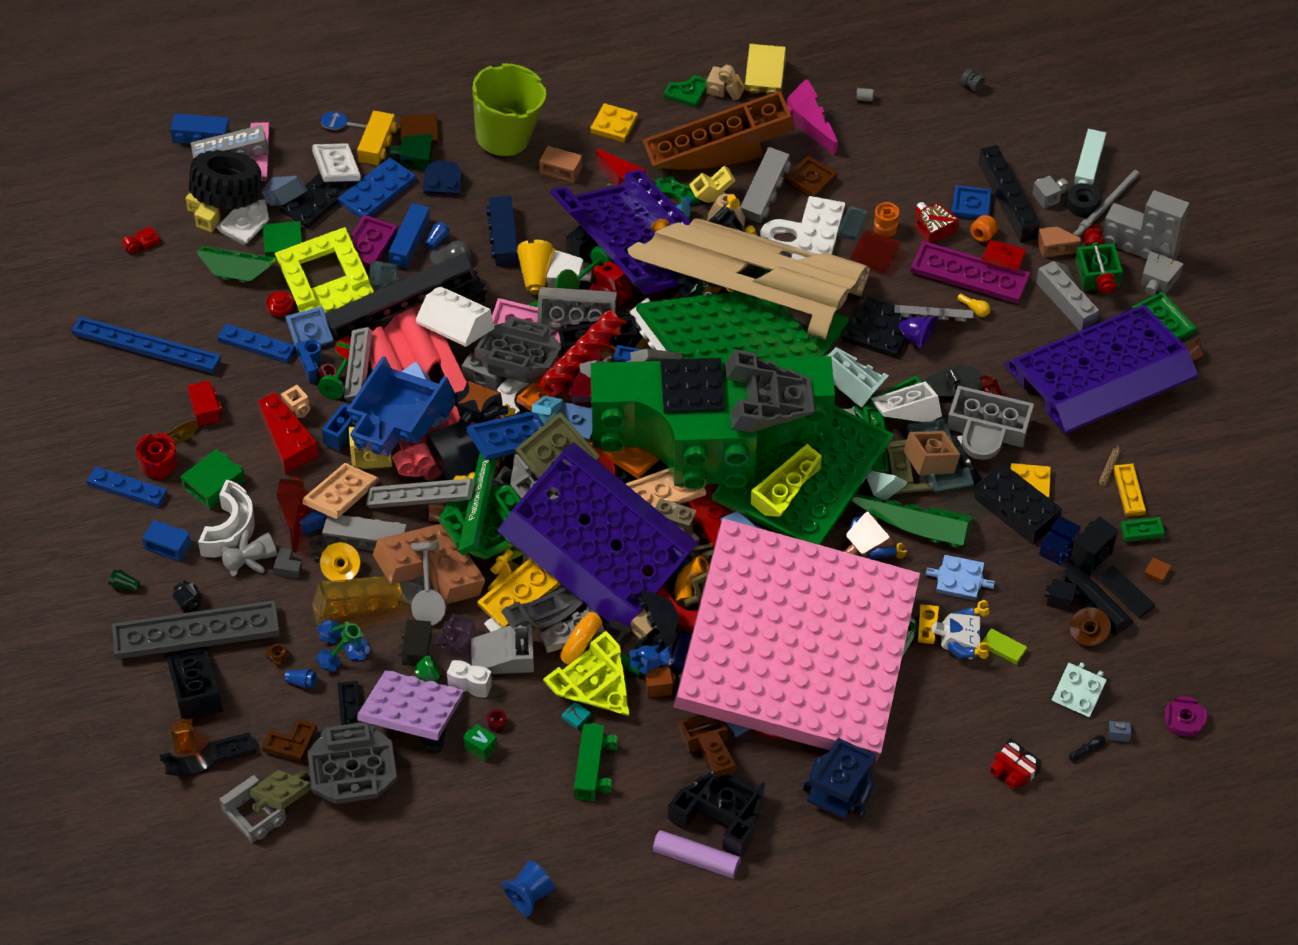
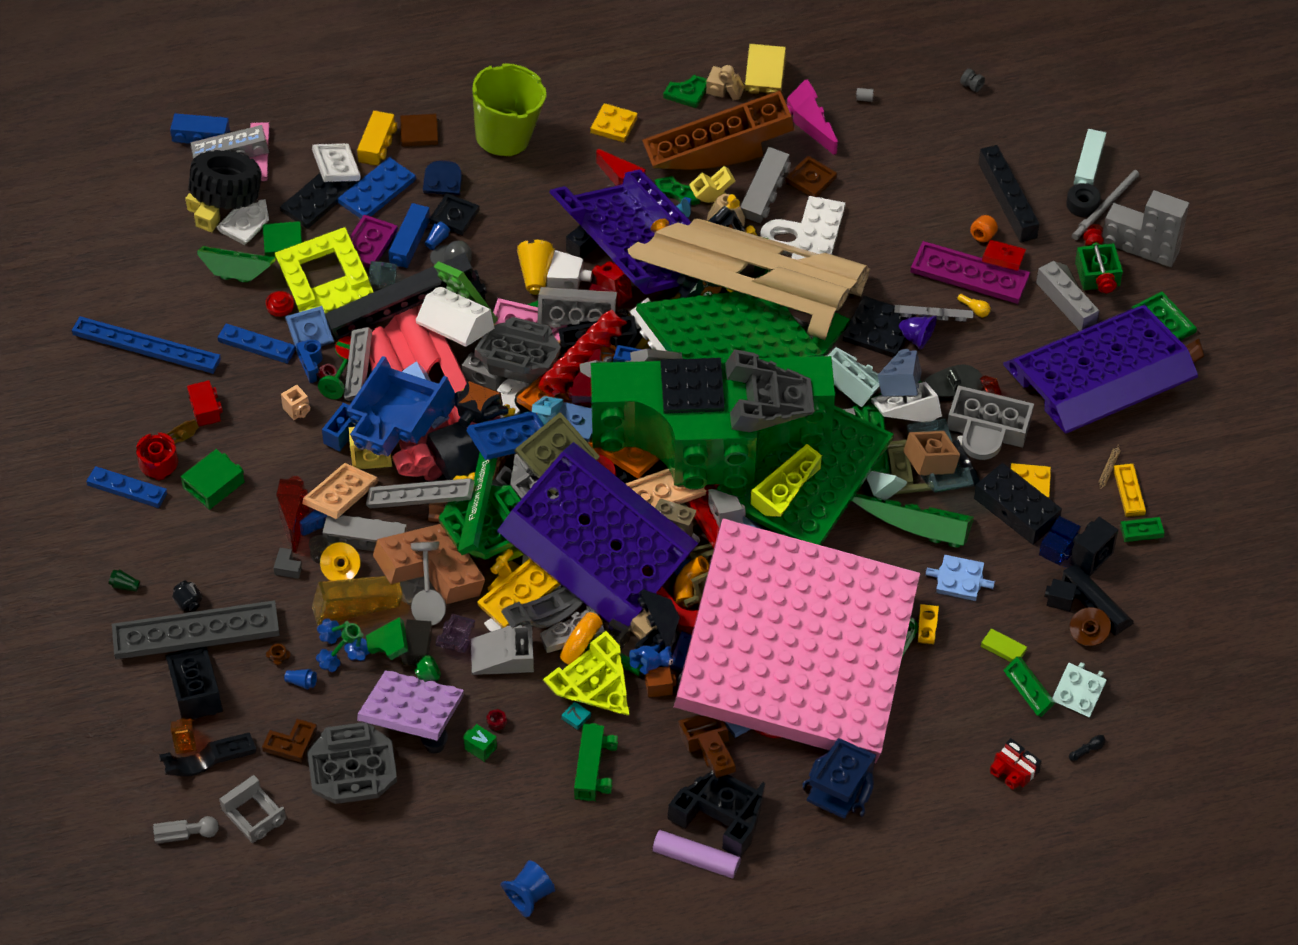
(145, 238): red plate -> none
(167, 540): blue piece -> none
(182, 829): none -> light grey piece
(239, 505): white brick -> none
(247, 553): light grey piece -> none
(279, 790): olive plate -> none
(283, 189): sand blue slope -> none
(287, 434): red wedge -> none
(337, 121): blue piece -> none
(349, 702): black tile -> none
(388, 639): none -> green tile
(414, 151): dark green torso -> none
(455, 213): none -> black plate
(460, 284): none -> bright green plate
(469, 678): white brick -> none
(503, 230): dark blue brick -> none
(560, 164): nougat brick -> none
(569, 280): green piece -> none
(725, 506): none -> light grey slope
(852, 223): clear light blue tile -> none
(871, 540): torso -> none
(875, 250): clear red slope -> none
(886, 219): orange wheel -> none
(901, 375): none -> sand blue wedge
(934, 222): torso -> none
(962, 632): torso -> none
(971, 202): blue tile -> none
(1029, 686): none -> green plate
(1049, 192): light grey brick -> none
(1057, 242): nougat slope -> none
(1119, 731): sand blue slope -> none
(1126, 591): black tile -> none
(1157, 570): dark orange tile -> none
(1160, 273): light grey torso -> none
(1181, 726): magenta plate -> none

